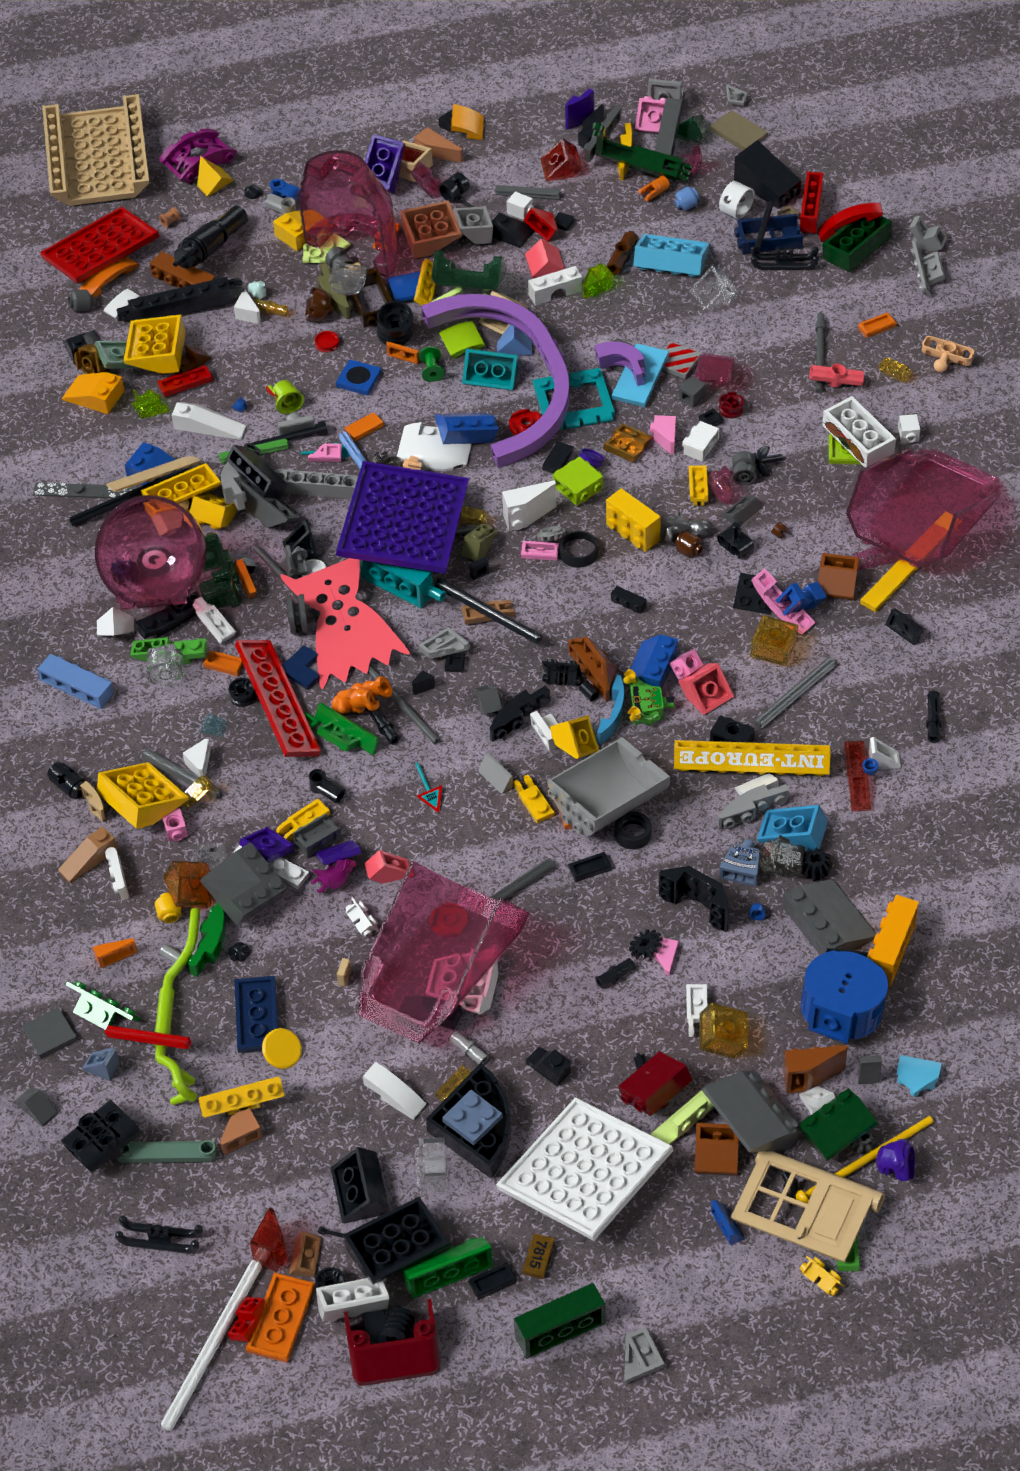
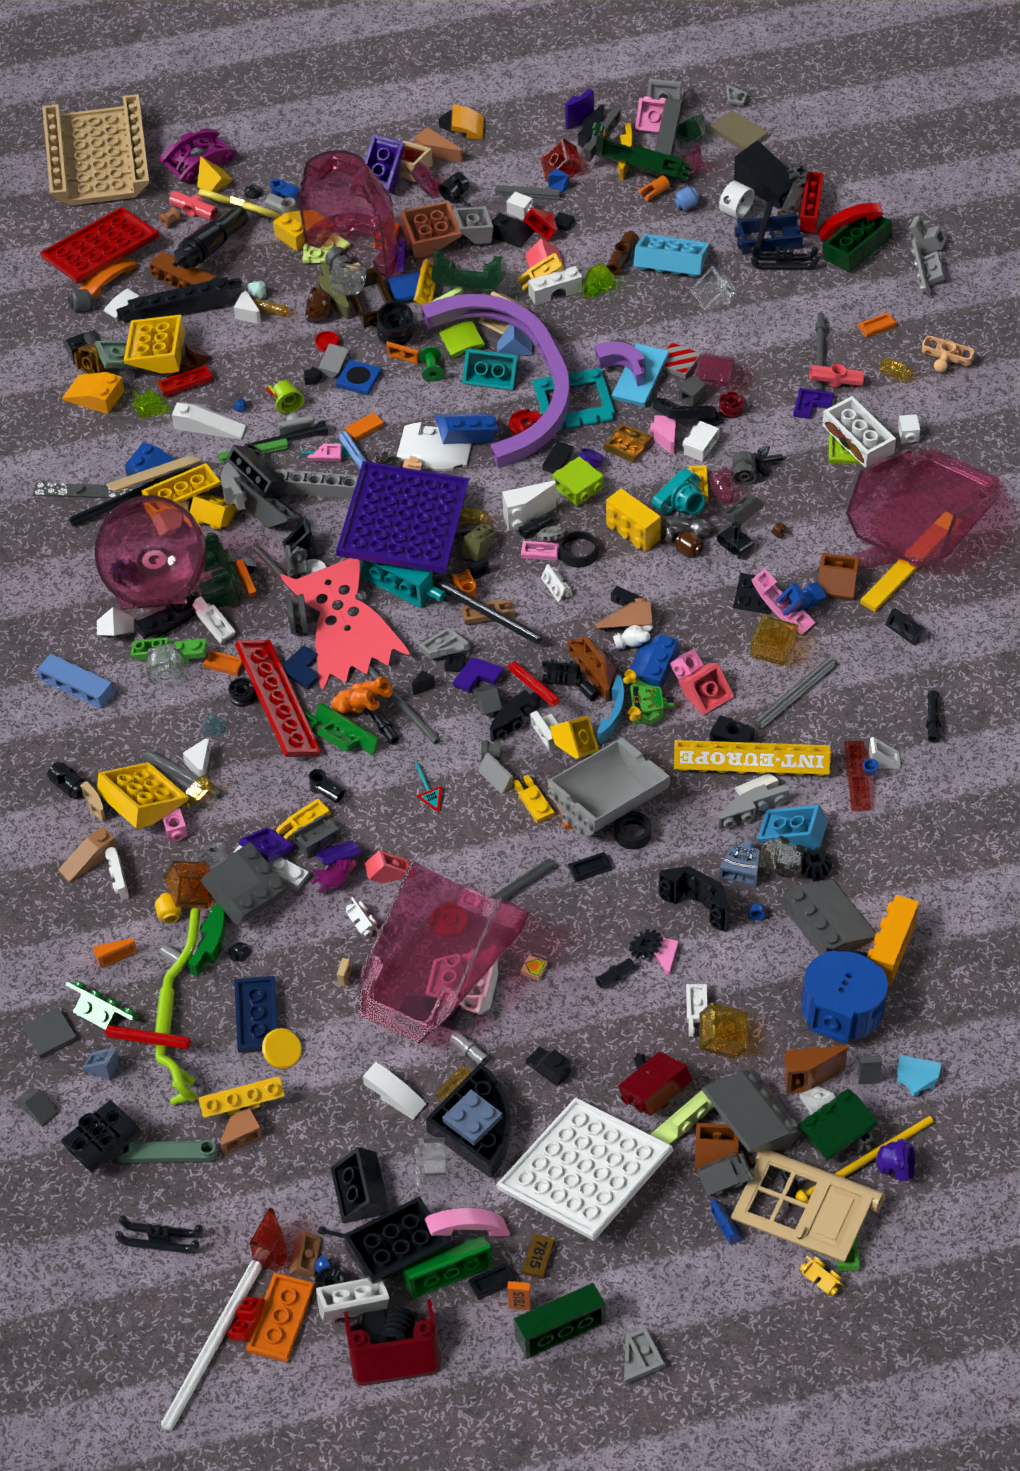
(193, 205): none -> coral piece
(232, 201): none -> light yellow bar
(312, 376): none -> black piece
(321, 1263): none -> blue hinge
(333, 360): none -> light grey slope
(401, 258): none -> dark purple tile
(464, 582): none -> orange piece
(466, 1219): none -> bright pink slope
(477, 670): none -> dark purple tile
(494, 749): none -> dark grey wheel
(519, 1295): none -> orange tile
(534, 683): none -> red axle
(534, 968): none -> tile
(536, 524): none -> black pin
(545, 267): none -> yellow hinge
(555, 583): none -> white hinge
(558, 180): none -> blue slope
(631, 614): none -> nougat slope
(633, 636): none -> white animal
(674, 411): none -> black beam
(680, 494): none -> teal beam
(724, 1173): none -> dark grey hinge
(794, 196): none -> dark grey piece
(802, 171): none -> dark grey gear
(811, 398): none -> dark purple tile

